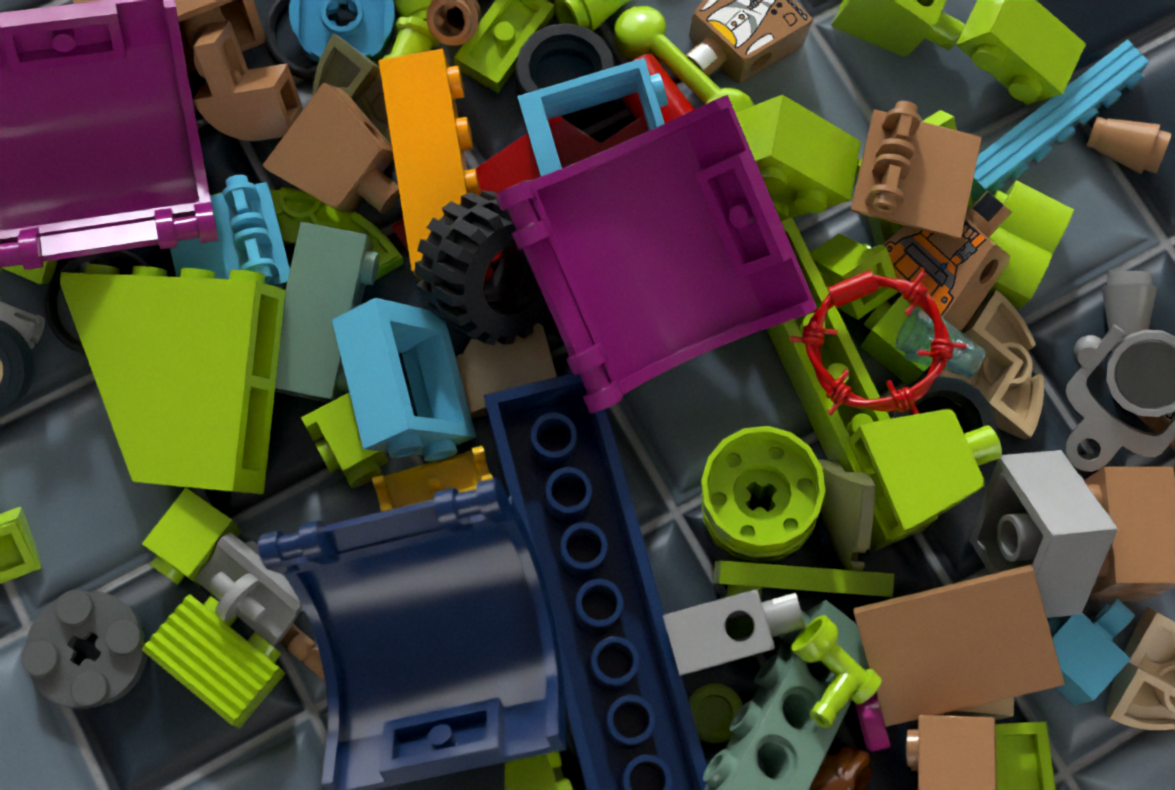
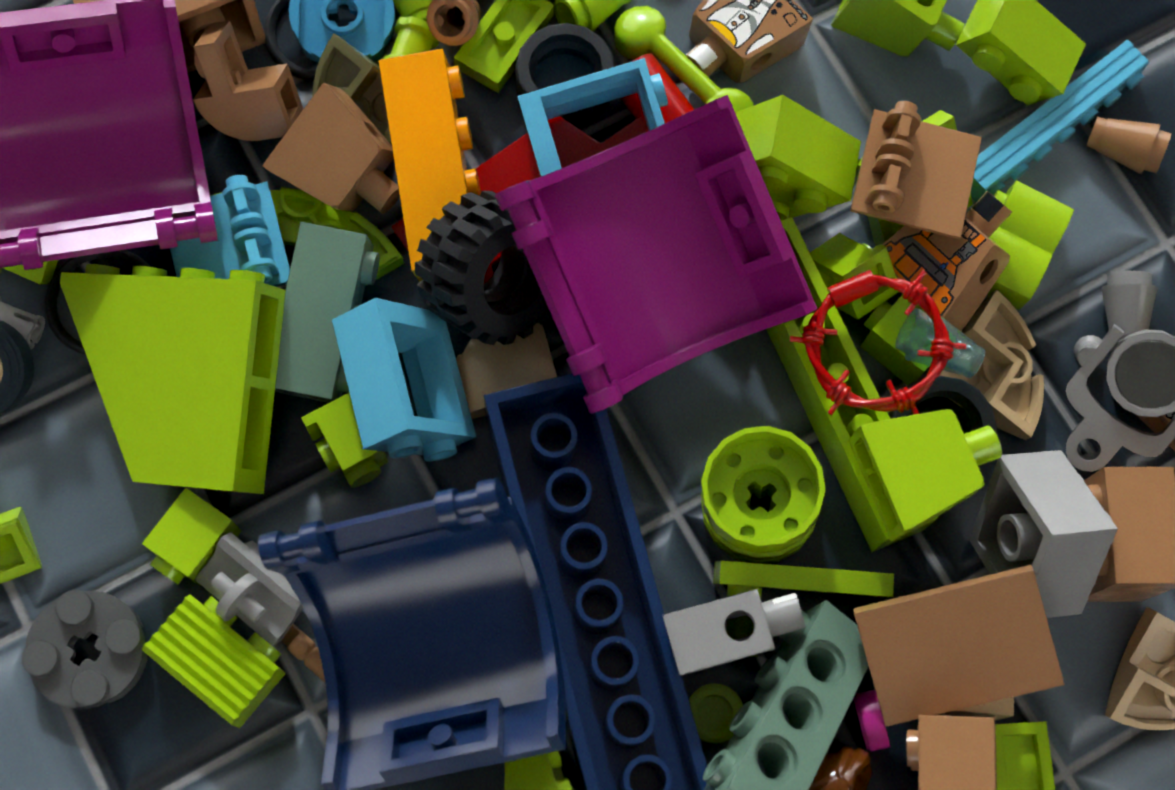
(423, 481): yellow hinge -> none
(847, 512): olive brick -> none
(850, 679): lime piece -> none
(1087, 652): medium azure brick -> none

